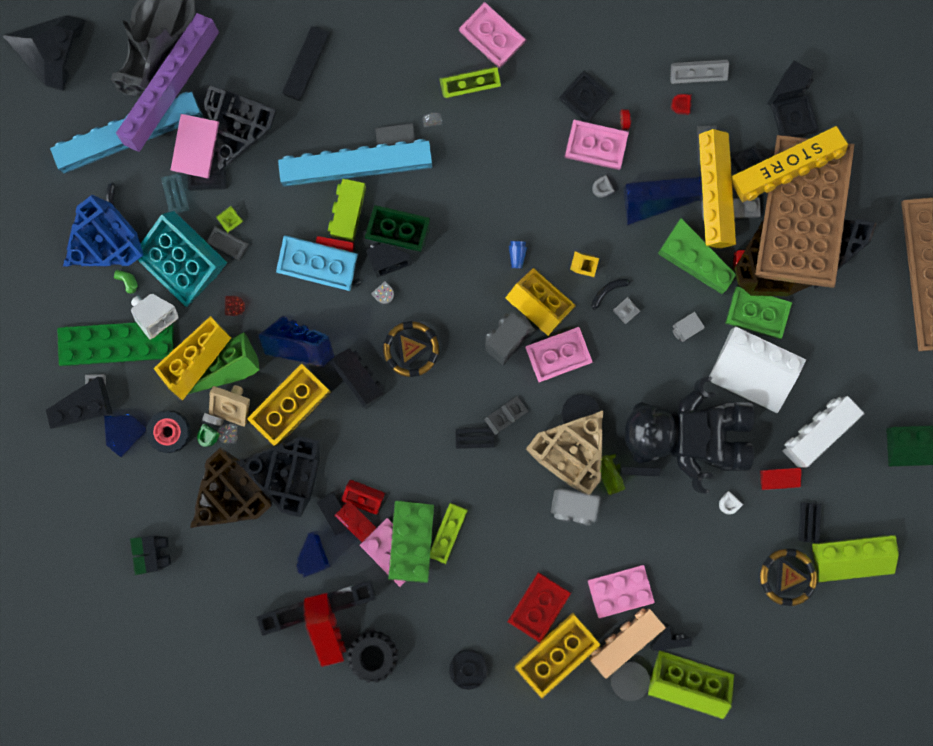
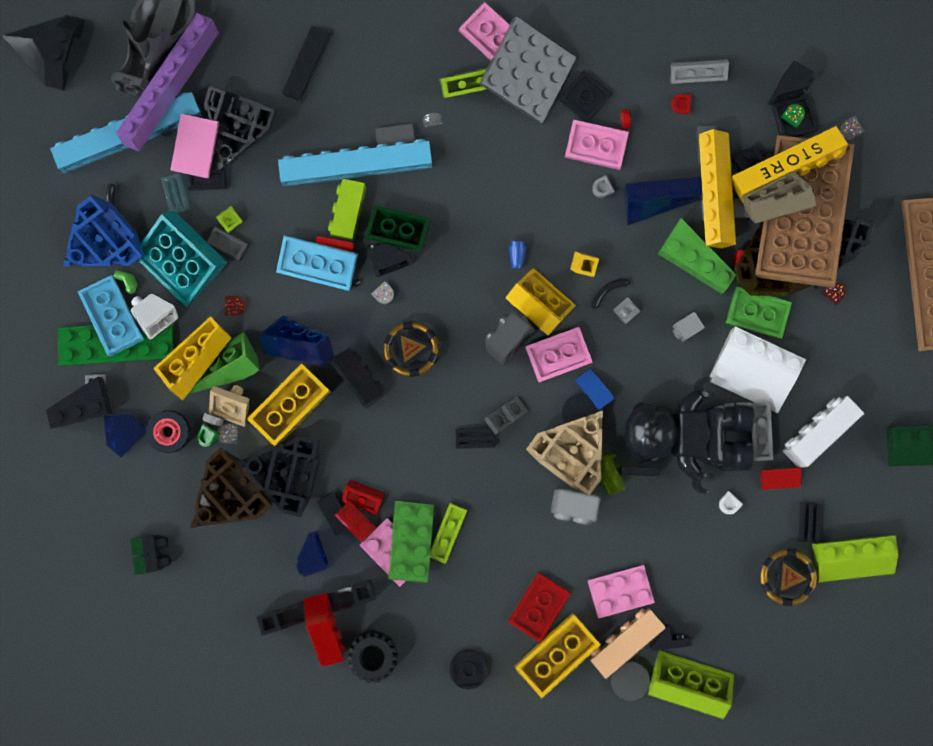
(110, 315): none -> medium azure tile
(527, 70): none -> plate
(594, 389): none -> blue slope
(762, 432): none -> light grey plate
(779, 198): none -> dark tan wedge
(794, 114): none -> green tile
(834, 294): none -> clear red tile
(851, 128): none -> clear tile

